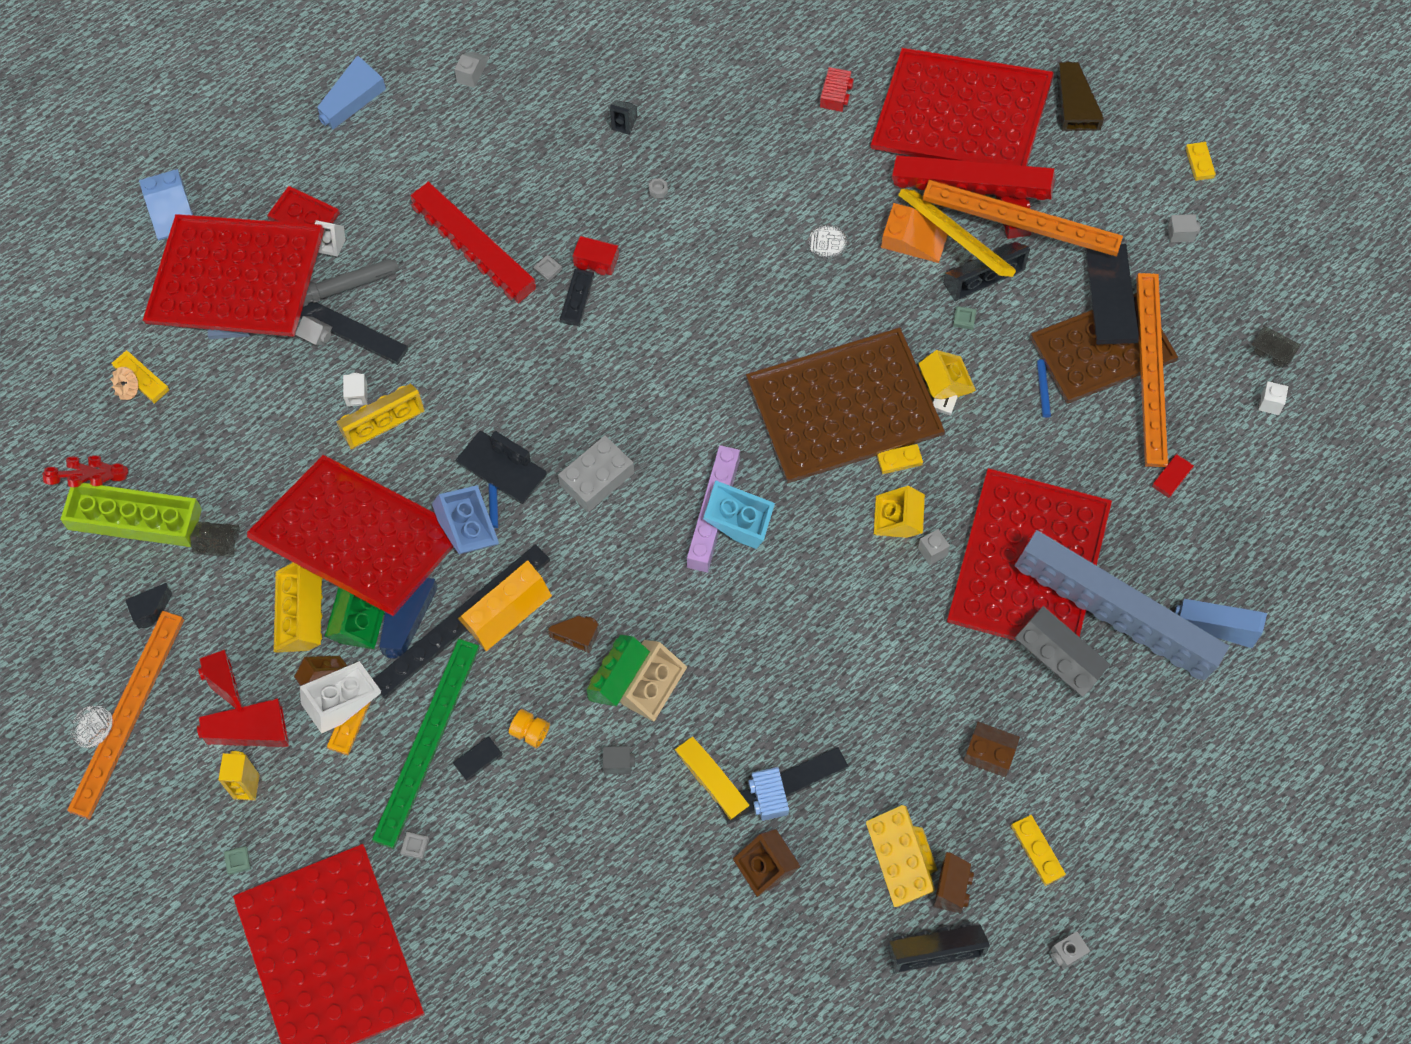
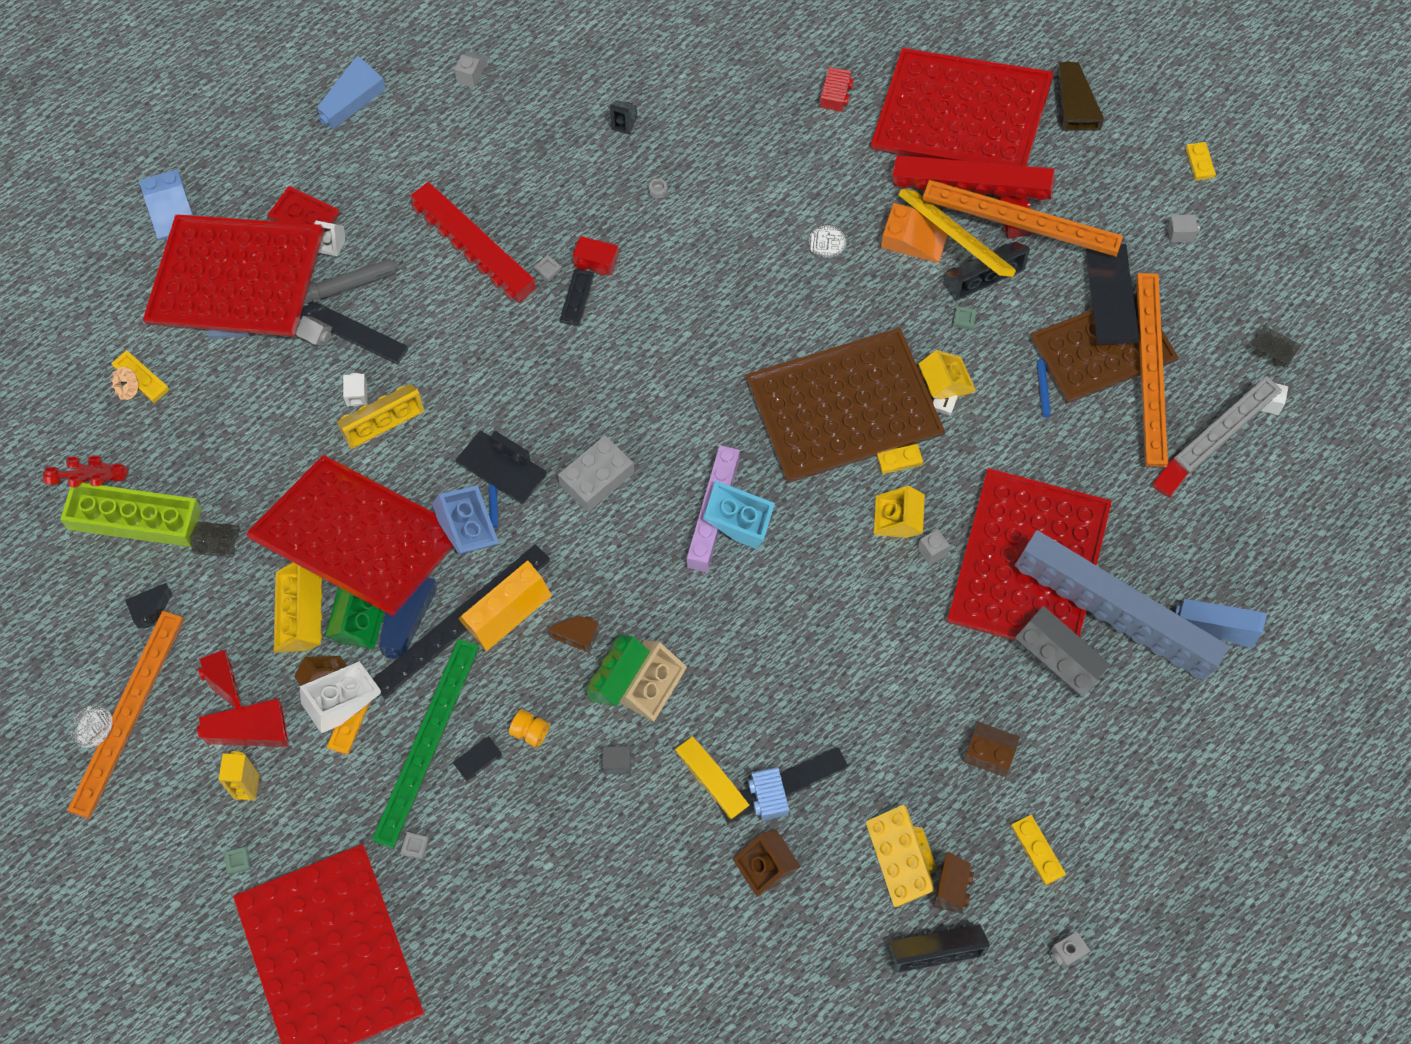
(1227, 424): none -> light grey tile

